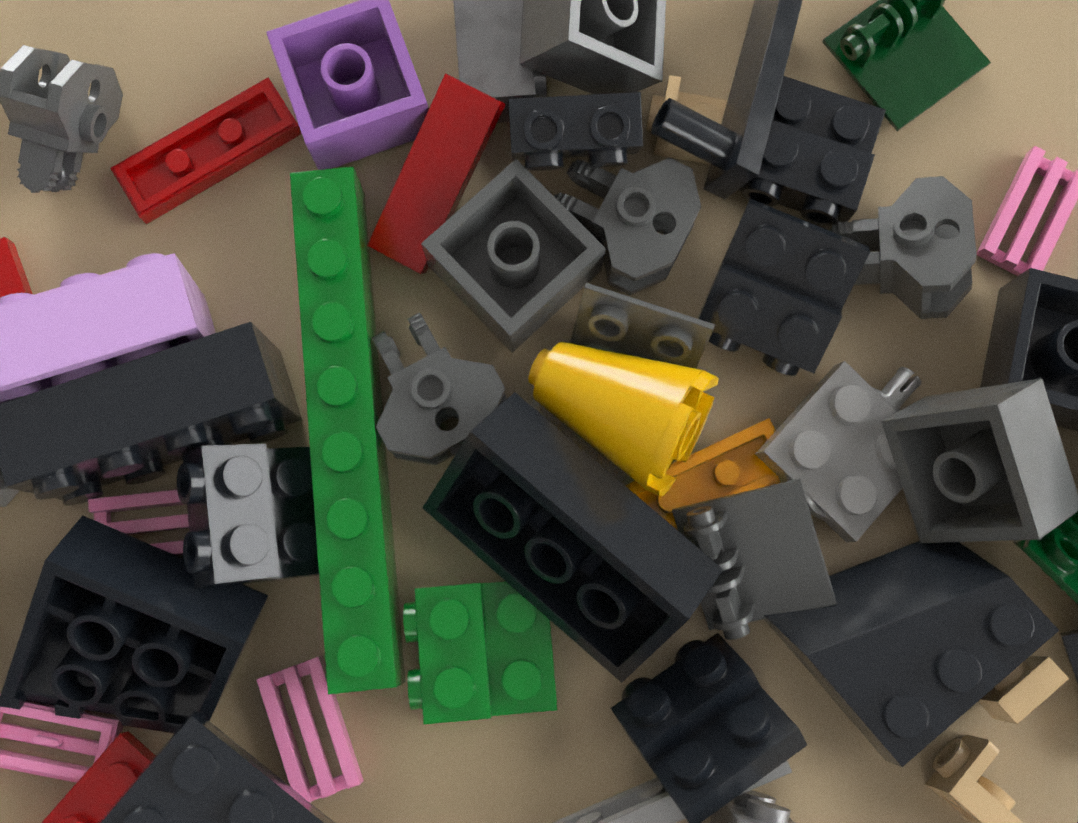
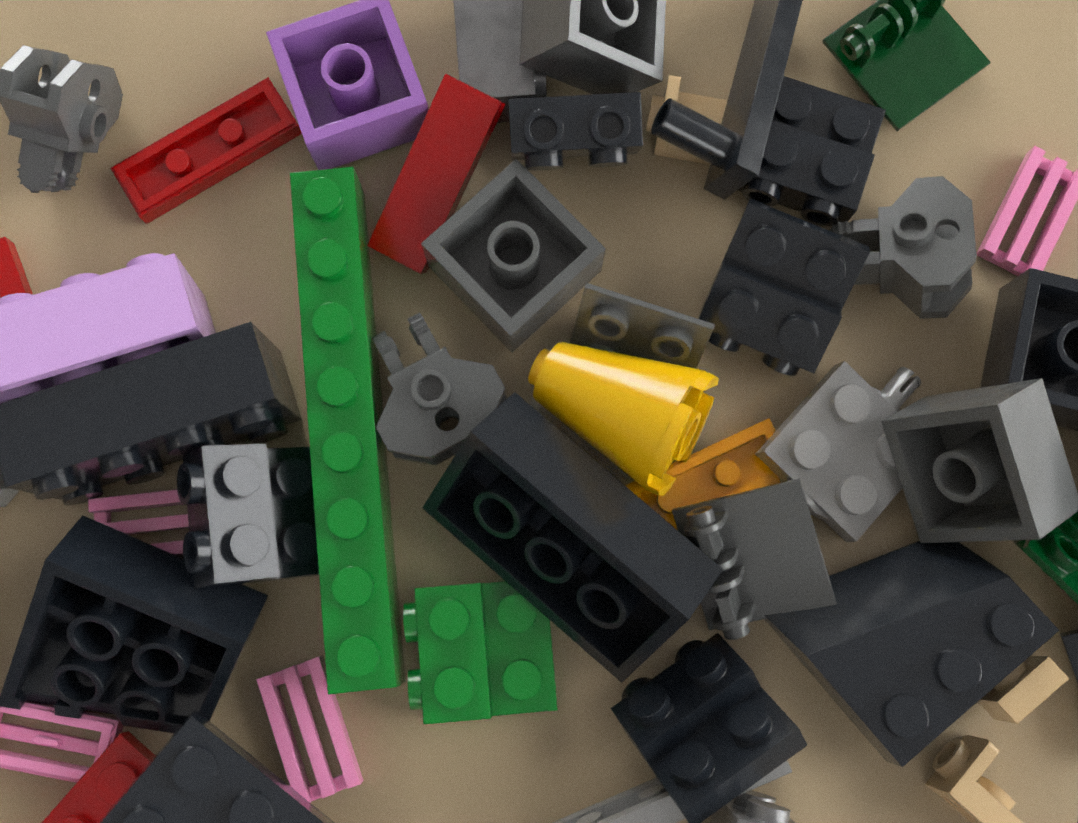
(631, 216): dark grey hinge -> none

